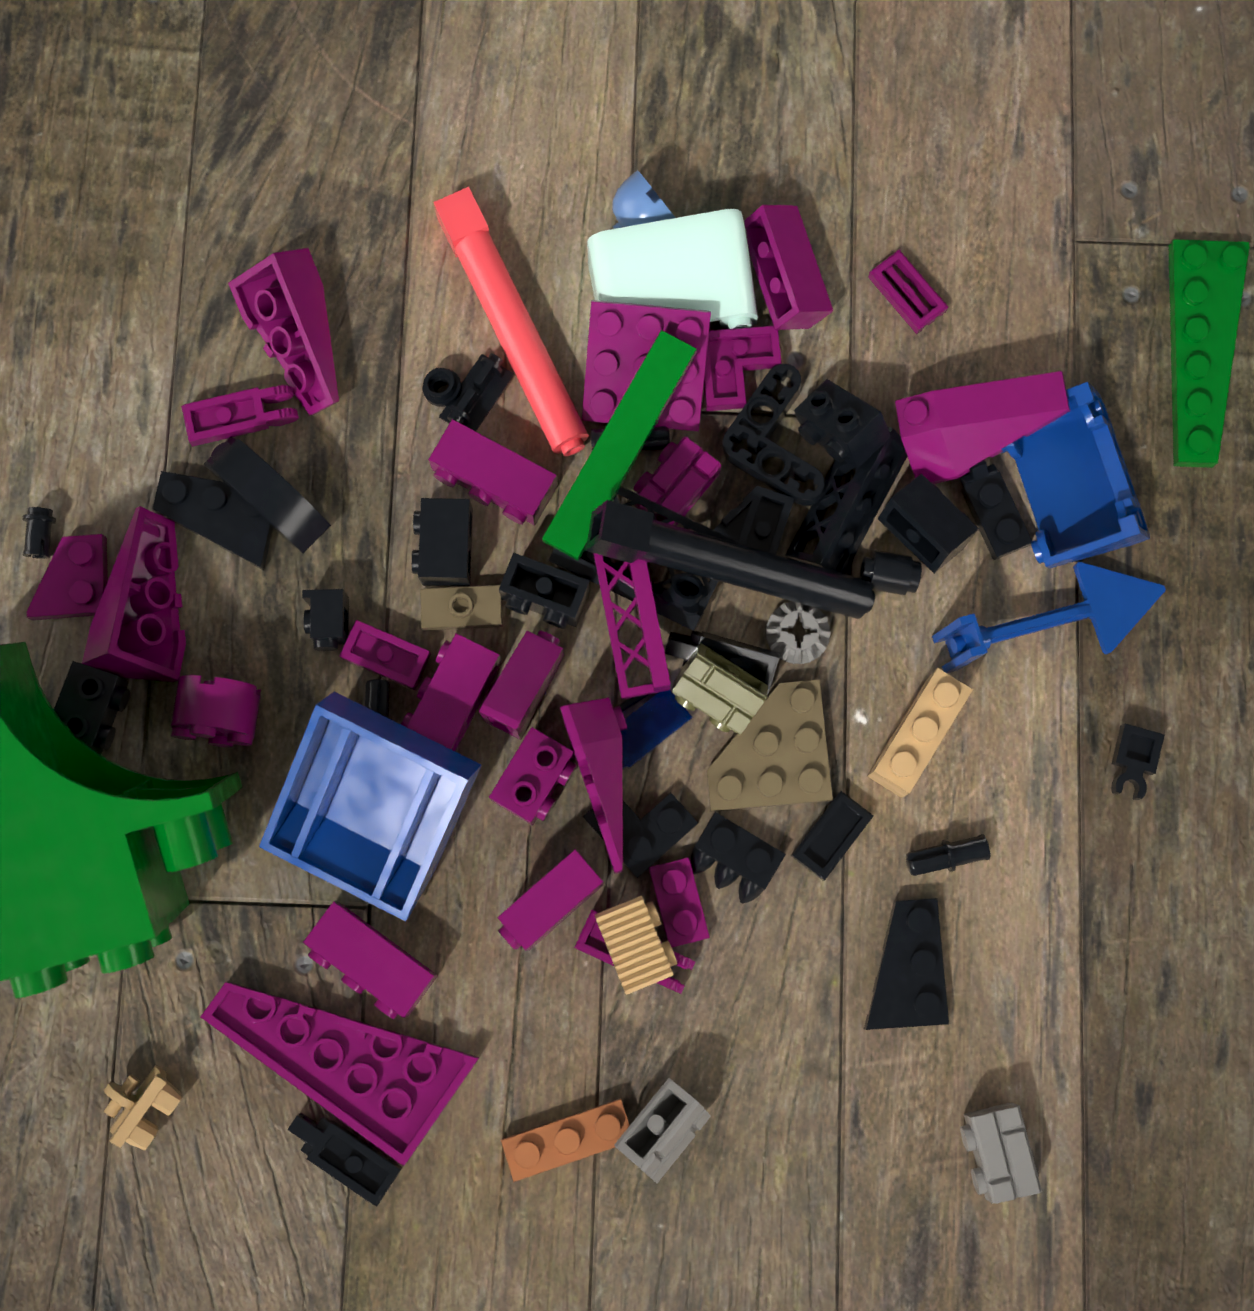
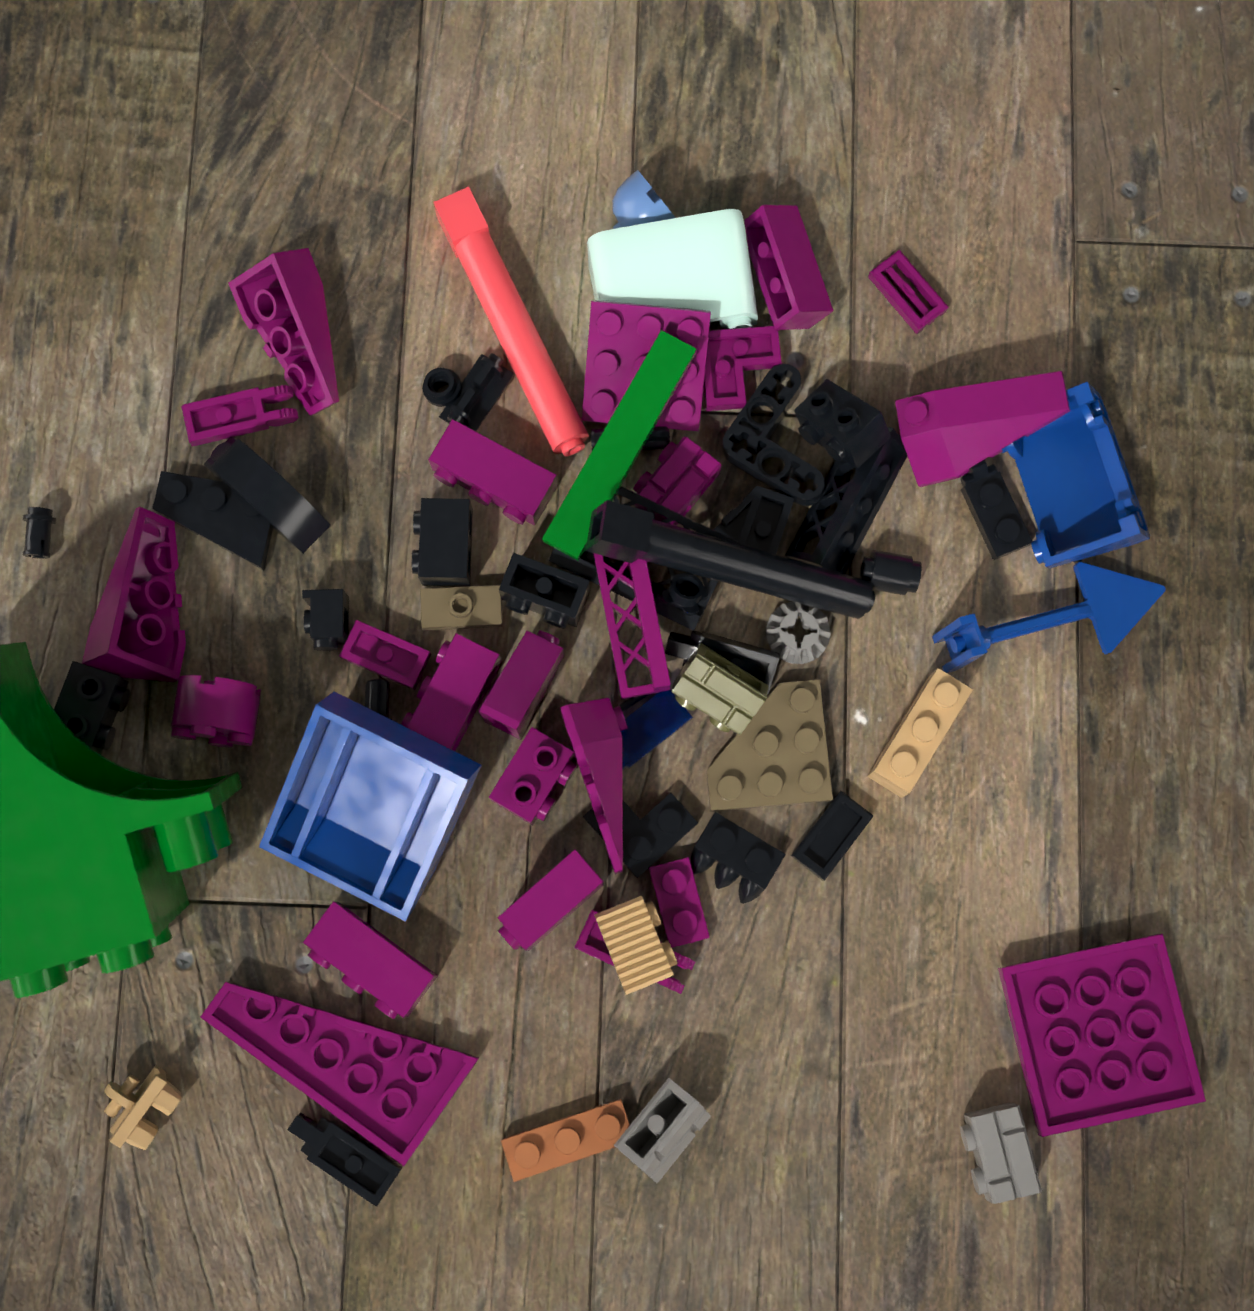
(72, 580): magenta wing -> none
(911, 971): black wing -> none
(927, 523): black brick -> none
(948, 855): black axle -> none
(1101, 1035): none -> magenta plate
(1137, 753): black plate -> none
(1204, 320): green wing -> none

